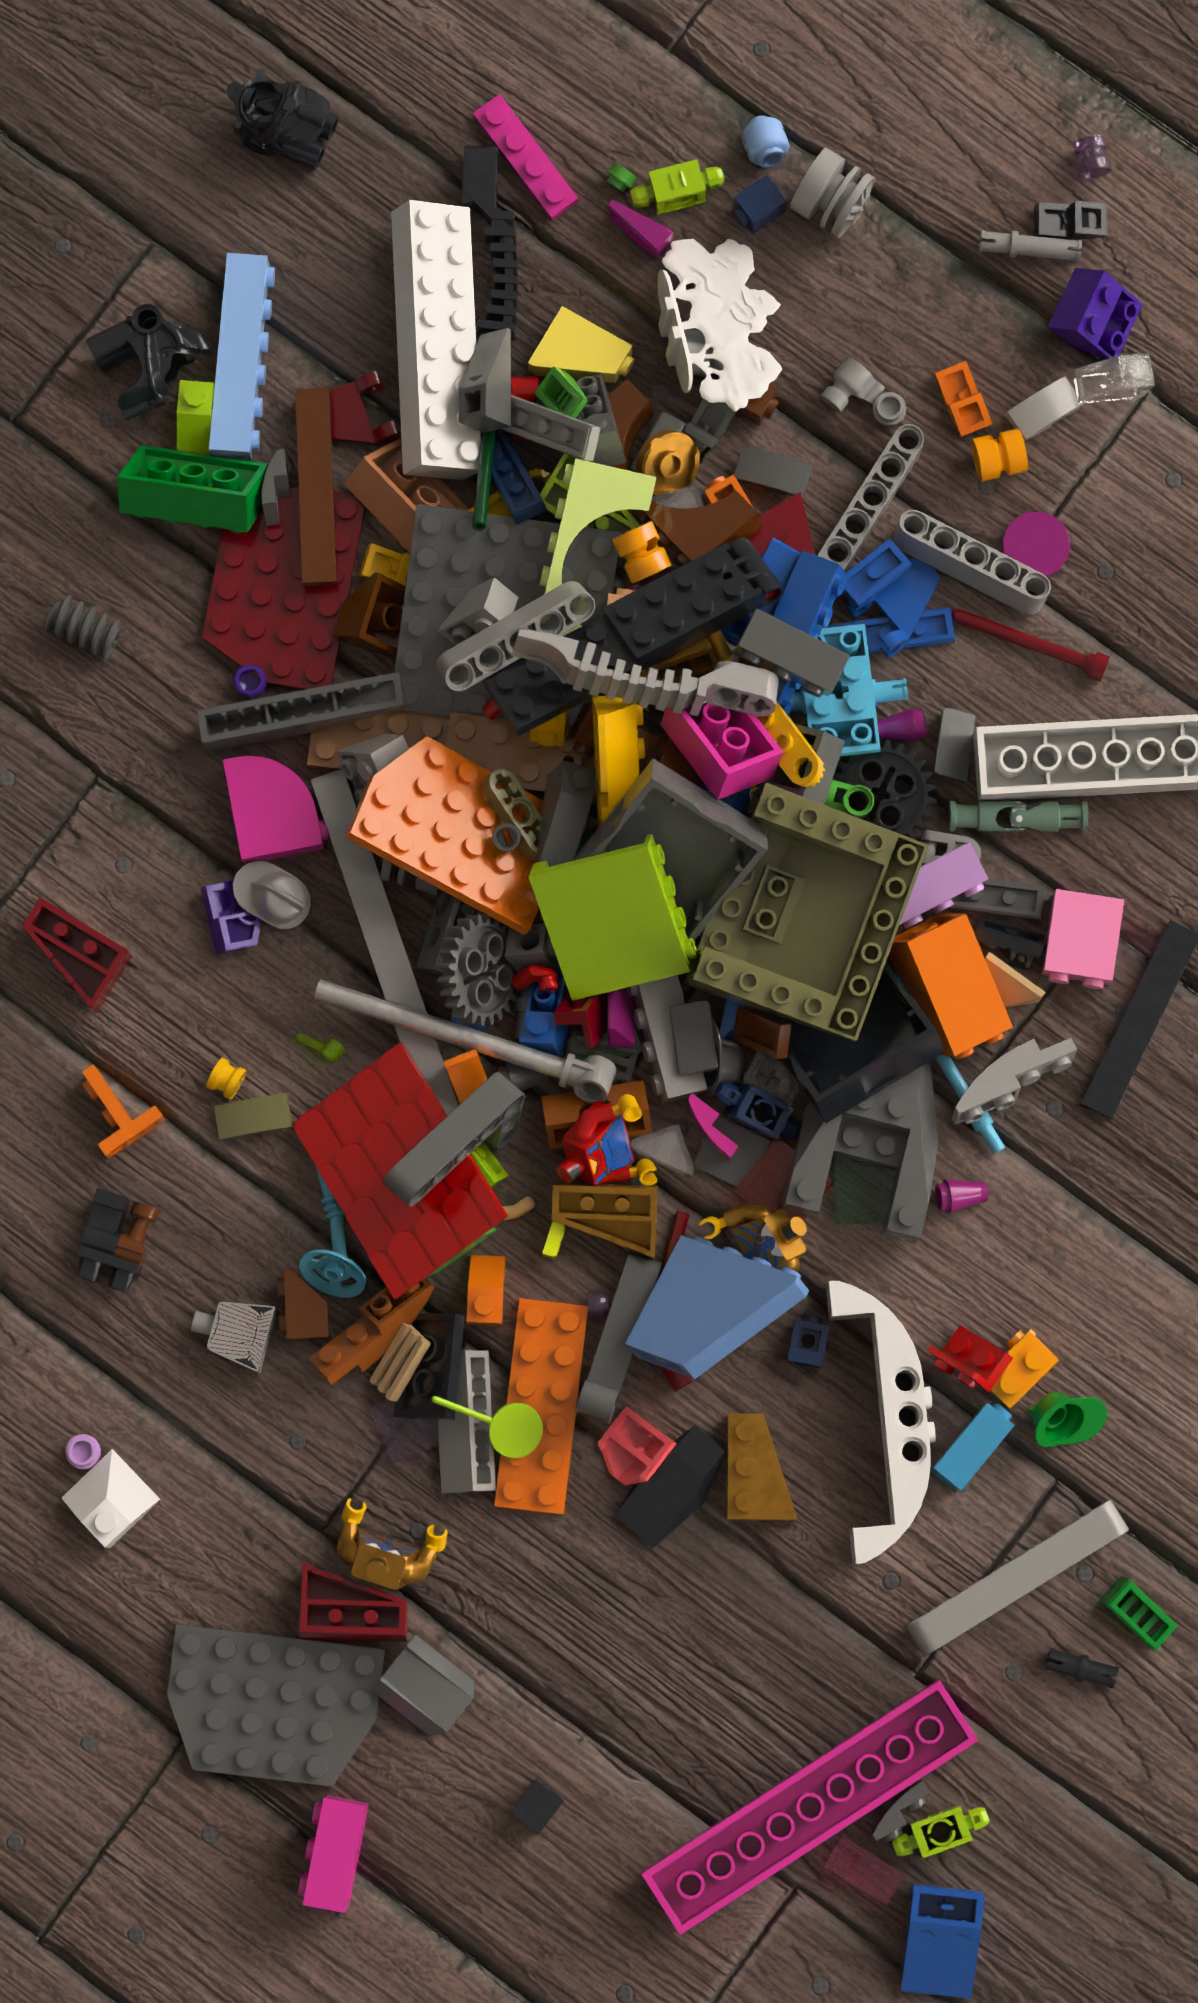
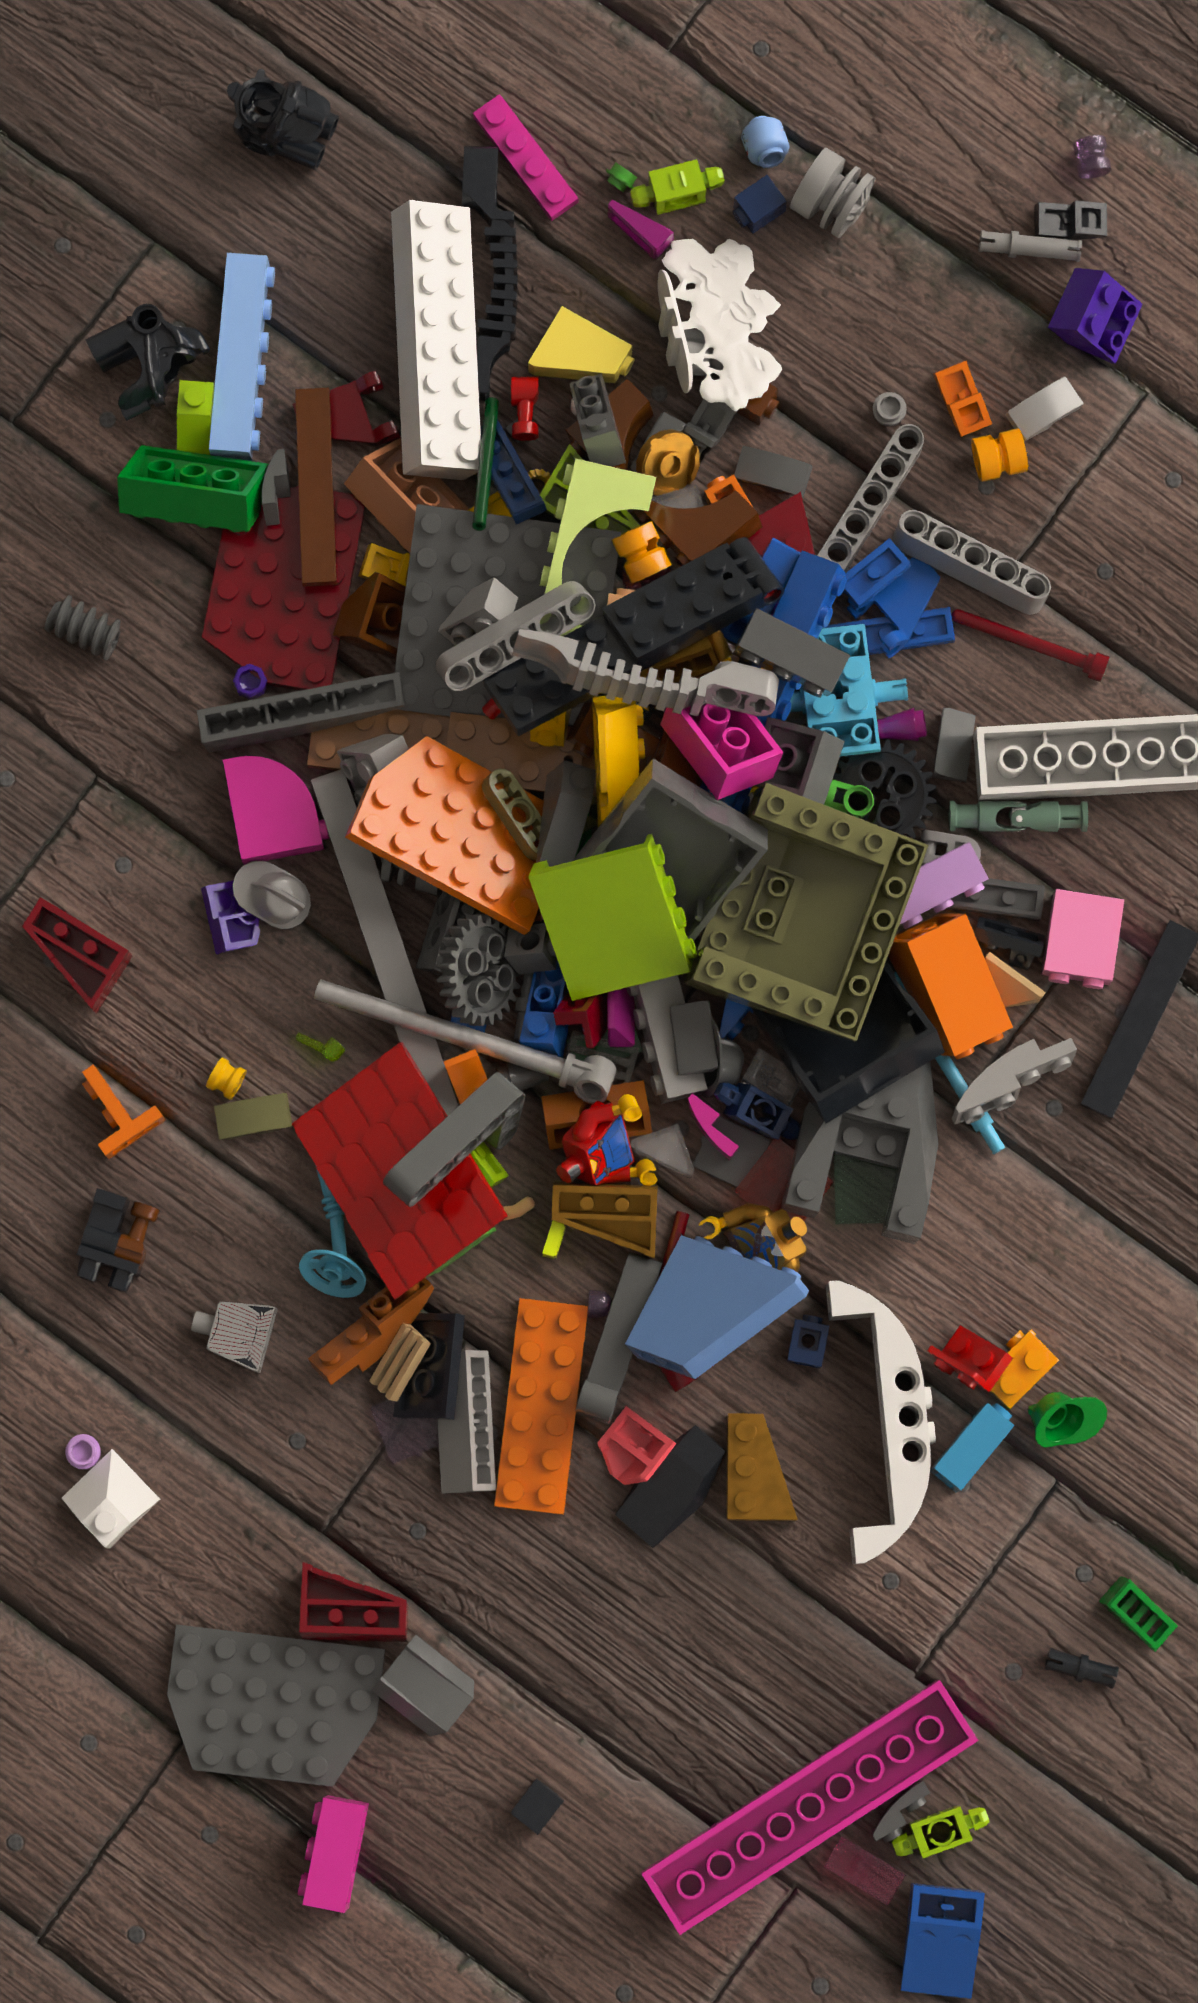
(305, 1310): reddish brown slope -> none
(384, 1558): pearl gold torso -> none
(486, 1290): orange slope -> none
(487, 384): dark grey slope -> none
(499, 838): dark grey hinge -> none
(512, 1429): lime piece -> none
(534, 973): red arm -> none
(553, 429): light grey tile -> none
(561, 393): bright green slope -> none
(762, 1032): reddish brown tile -> none
(794, 747): yellow plate -> none
(849, 380): light grey piece -> none
(957, 1194): magenta cone -> none
(1017, 1578): light grey beam -> none
(1037, 542): magenta tile -> none
(1114, 379): clear slope -> none

